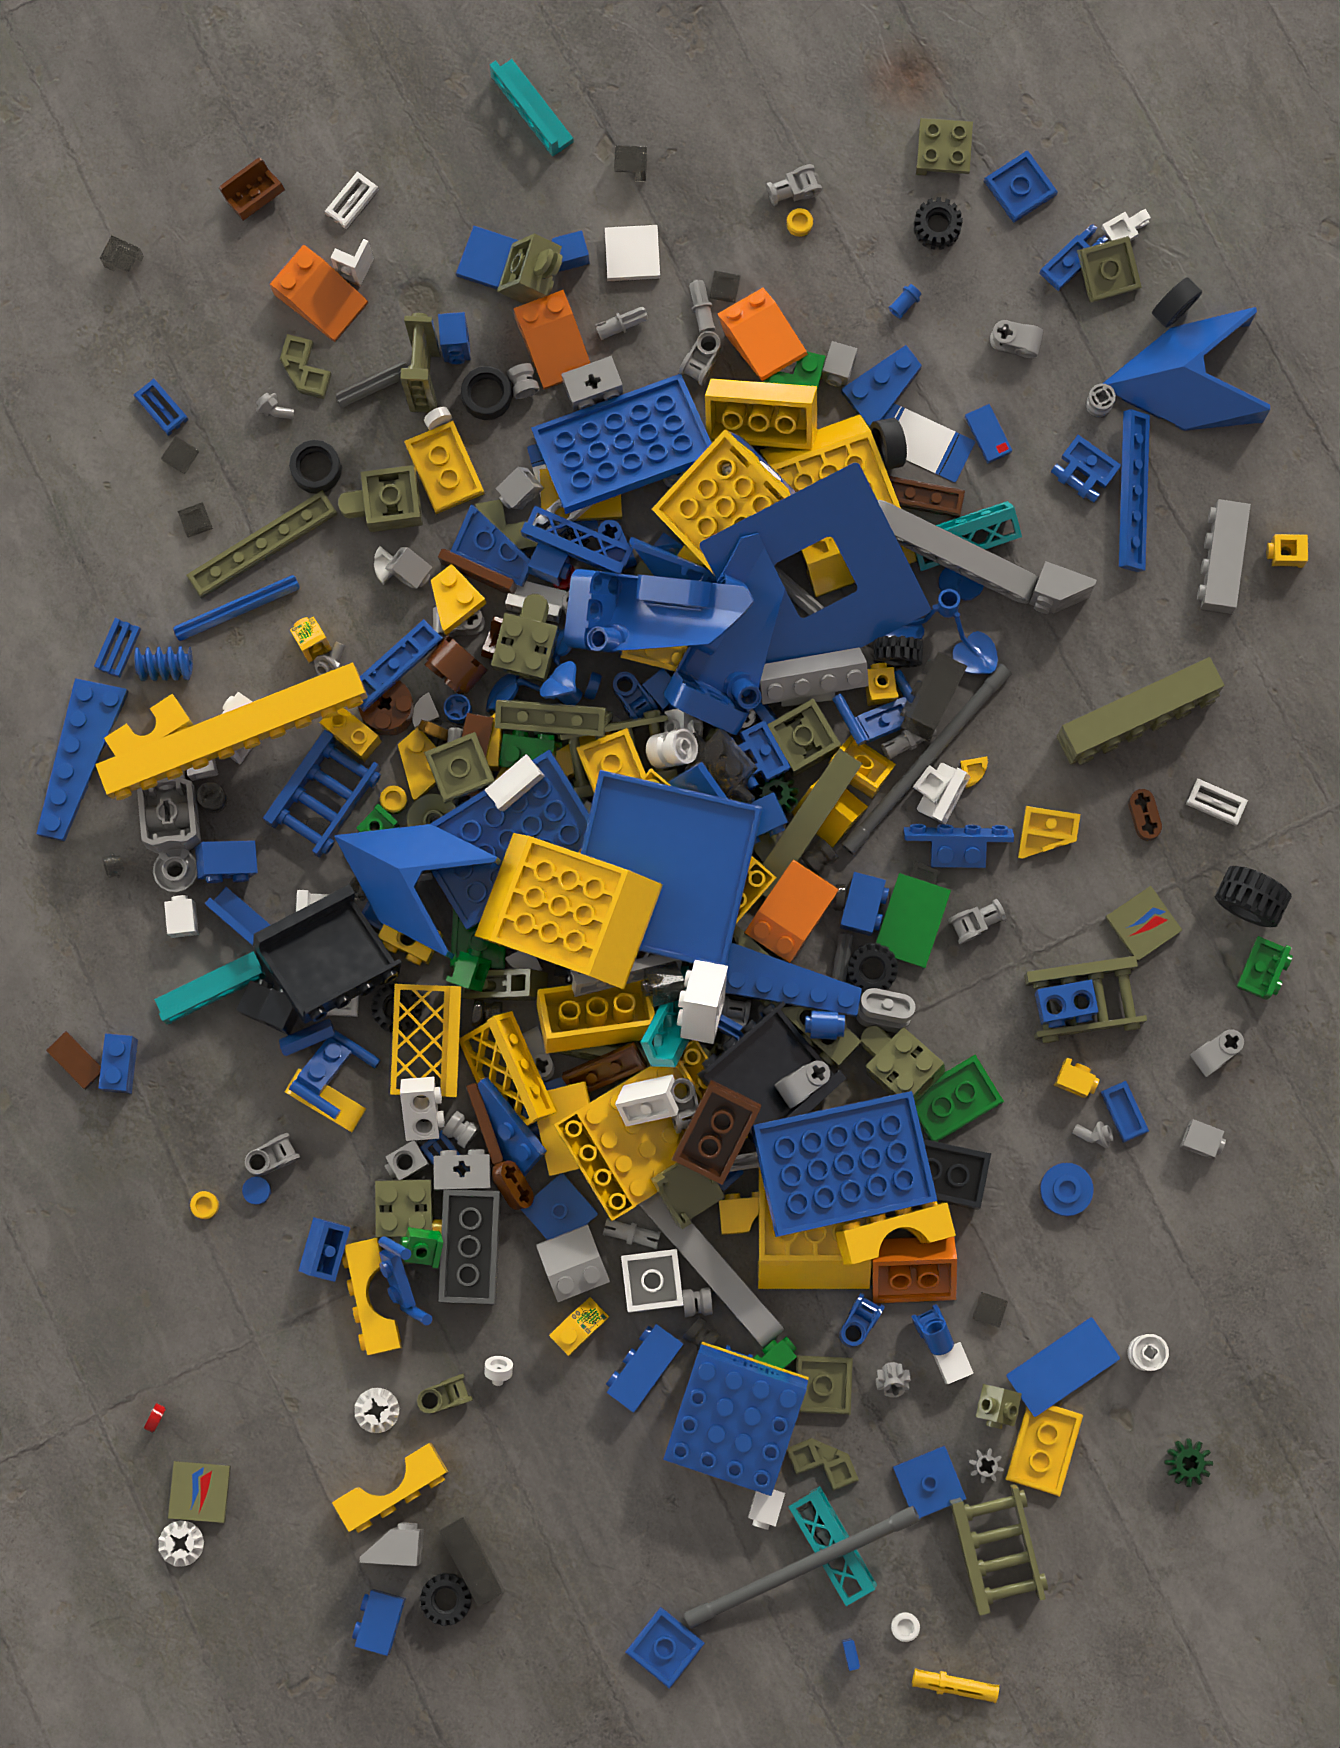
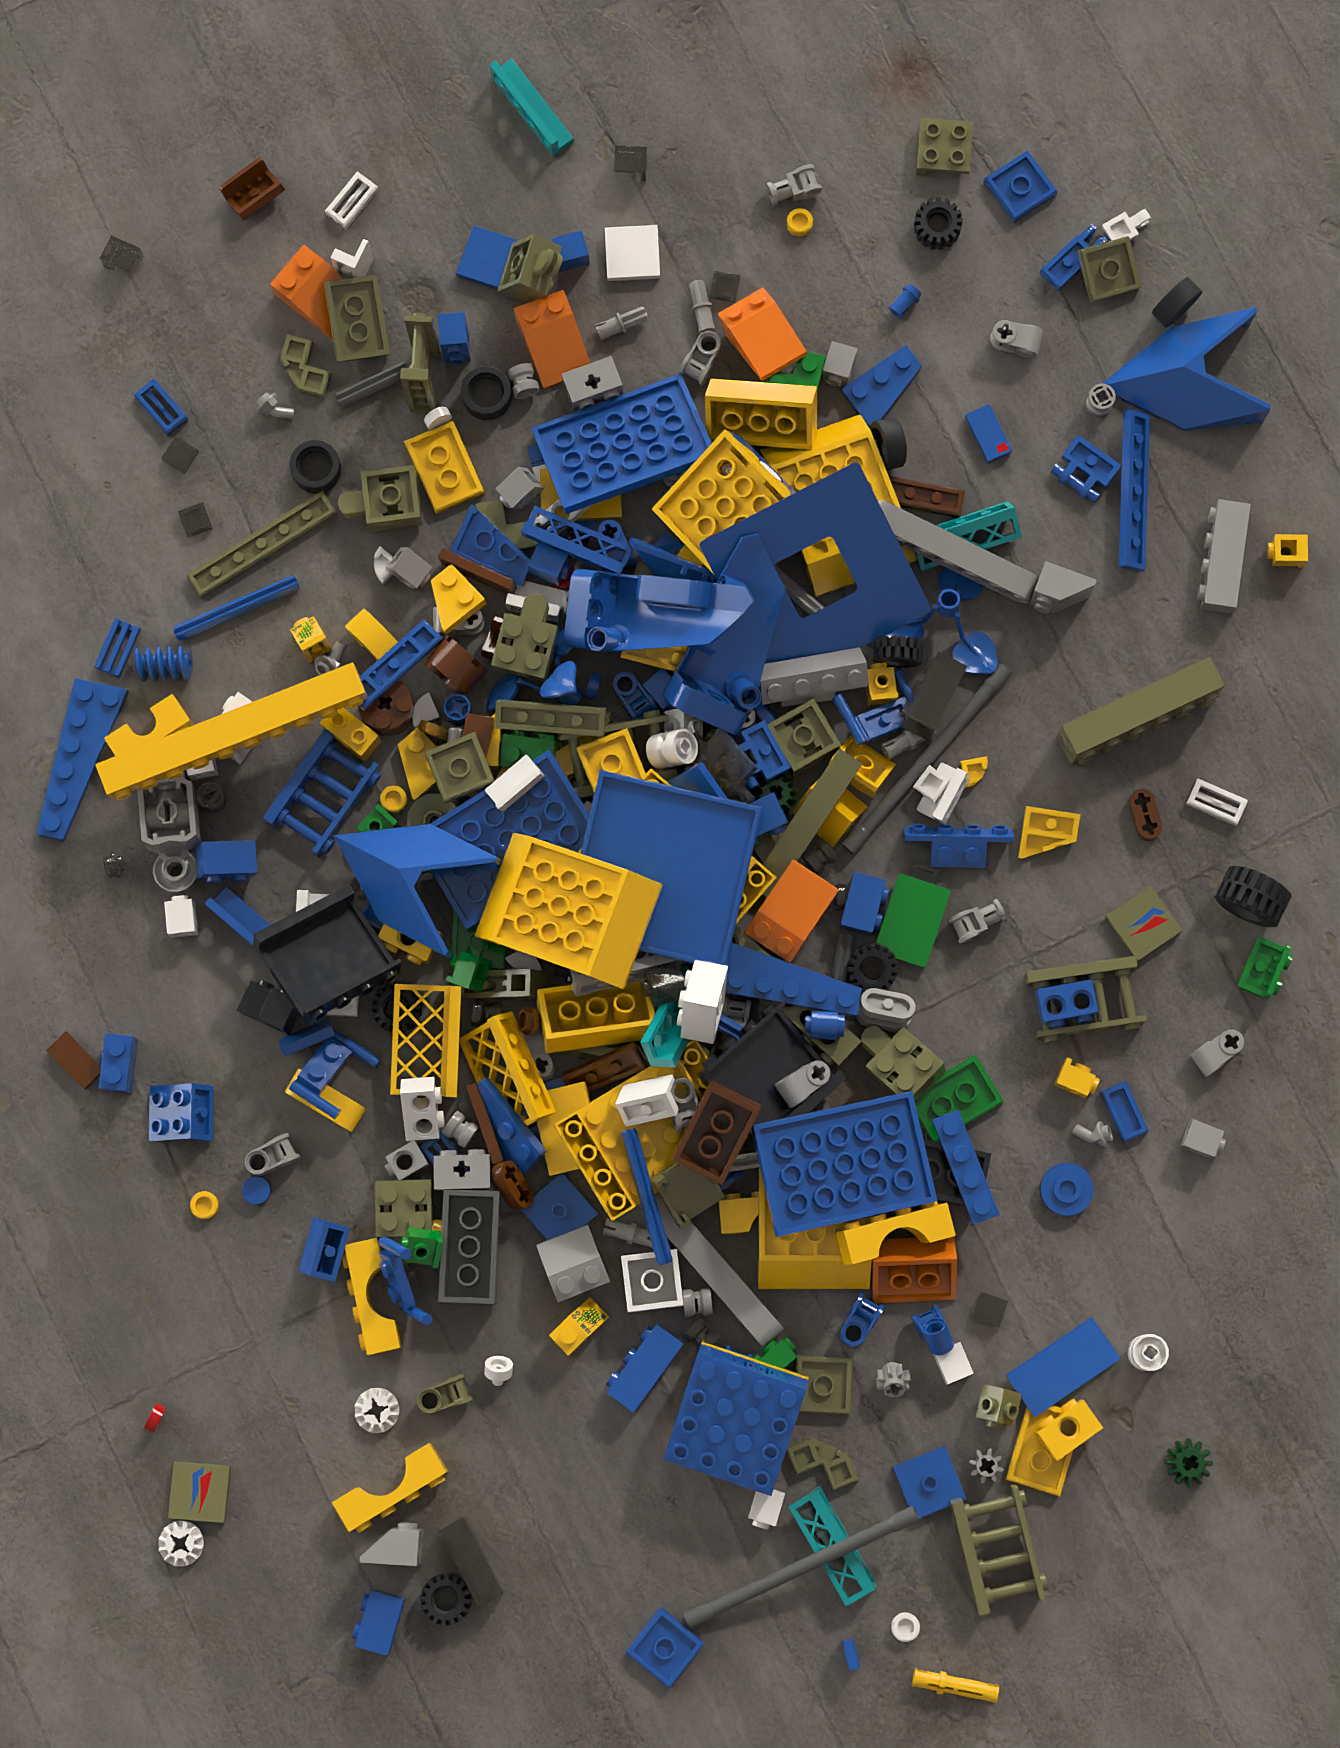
(181, 1112): none -> blue bracket
(209, 988): teal fence -> none
(356, 318): none -> olive plate
(370, 634): none -> yellow slope
(528, 1021): none -> reddish brown plate
(646, 1196): none -> blue axle
(932, 444): white sticker -> none
(965, 1167): none -> blue plate
(1084, 1427): none -> yellow brick

